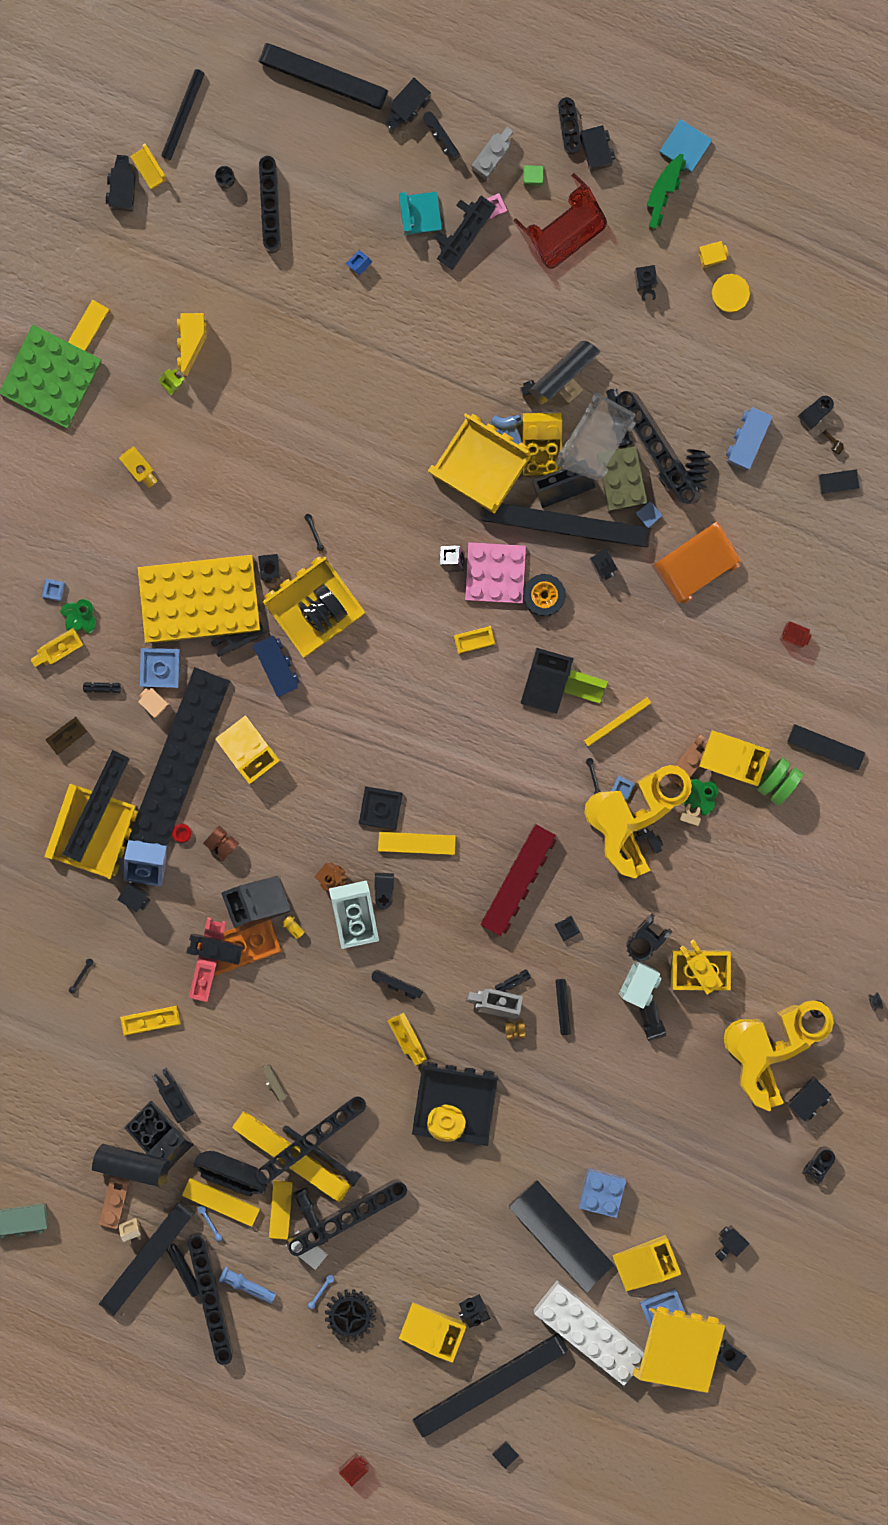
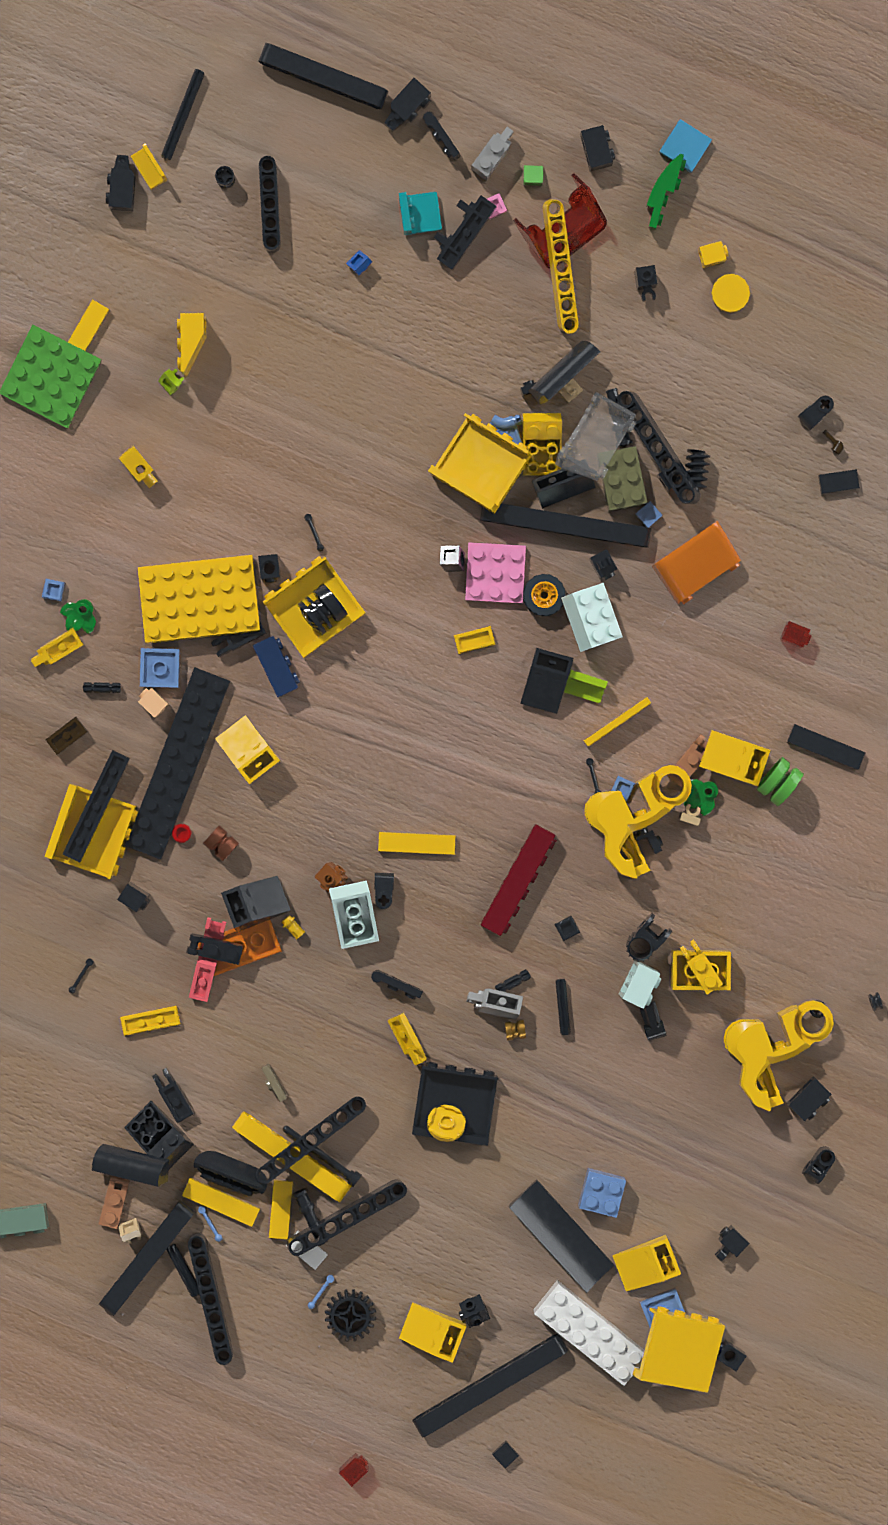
(144, 863): medium blue brick -> none
(239, 1282): medium blue pin -> none
(380, 808): black tile -> none
(554, 259): none -> yellow beam
(562, 112): black beam -> none
(591, 617): none -> light aqua brick
(748, 438): medium blue brick -> none

